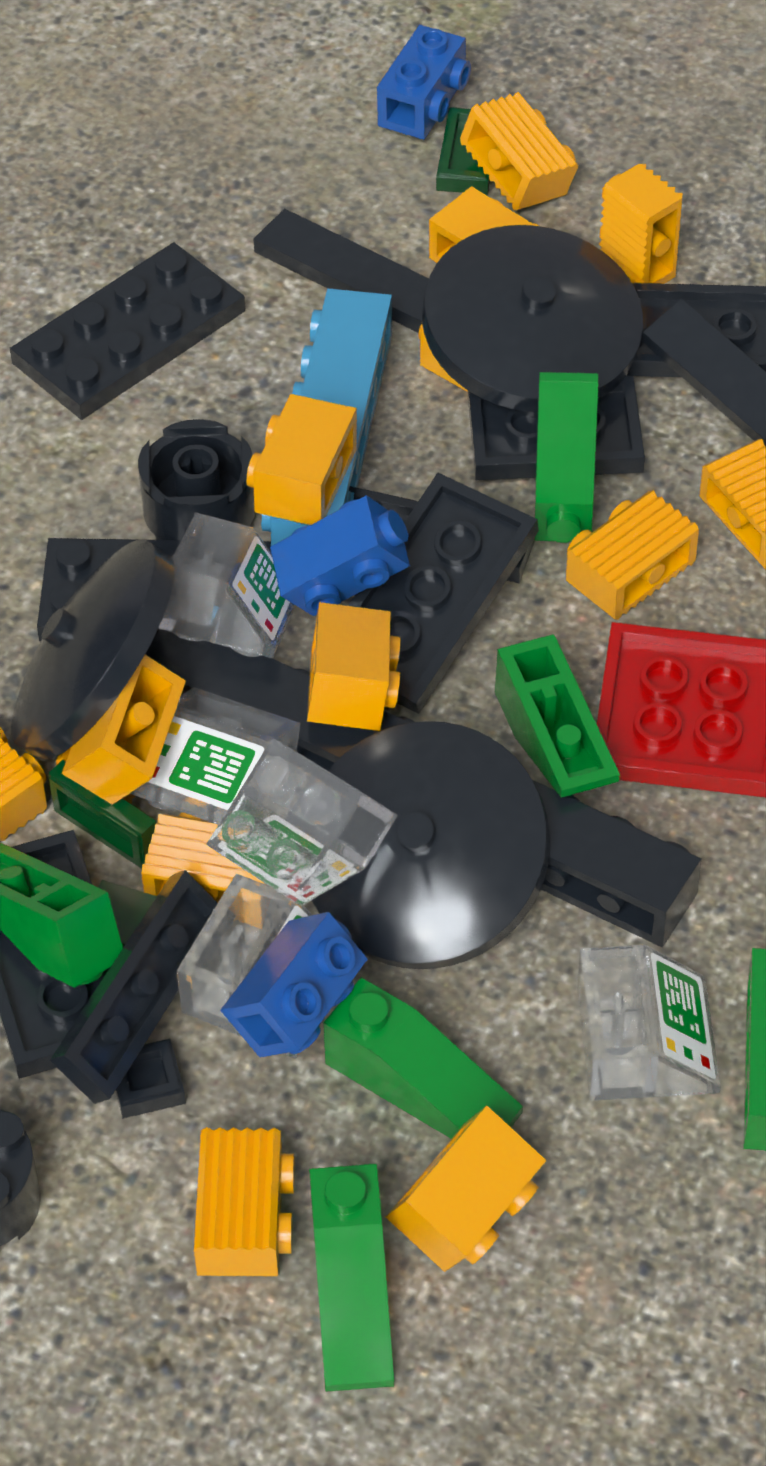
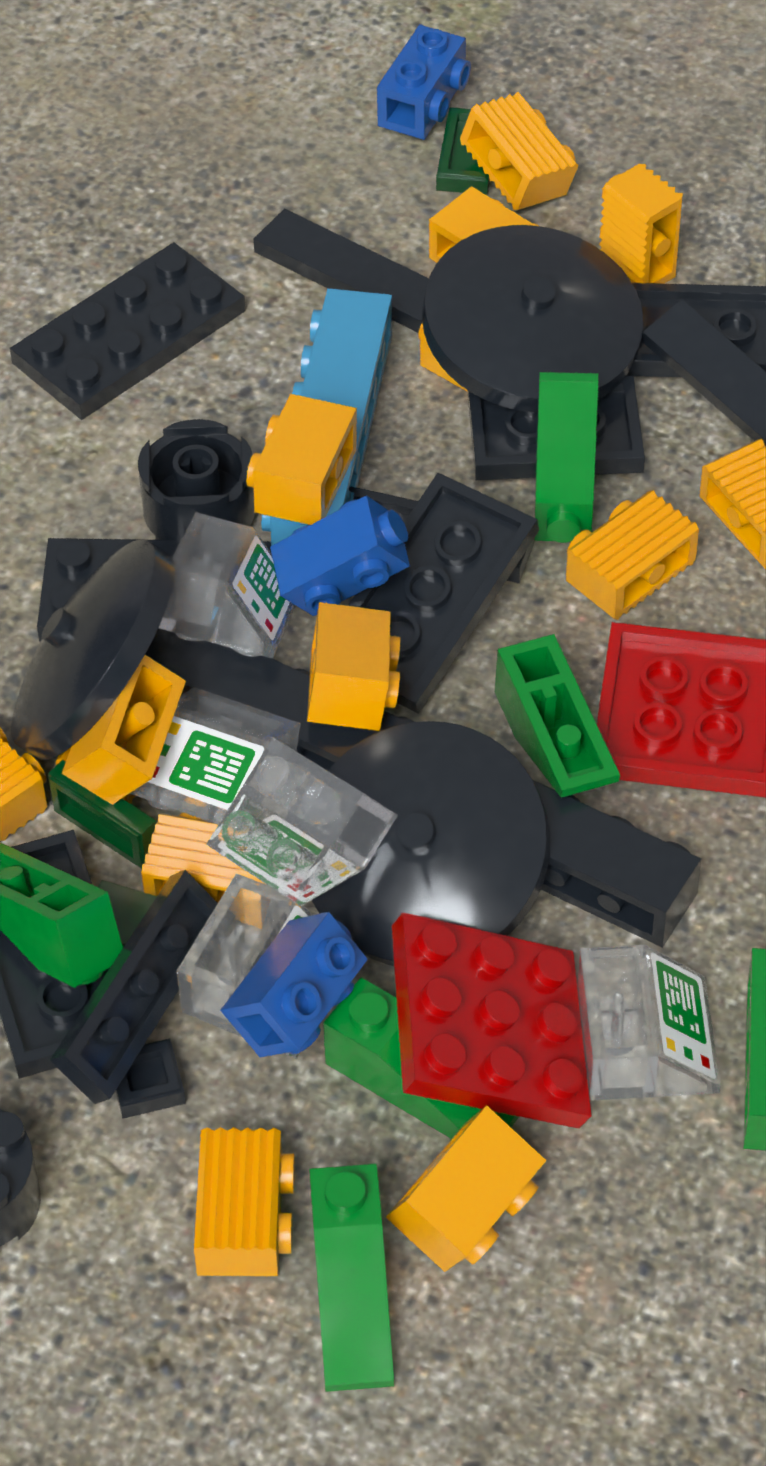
(489, 1021): none -> red plate

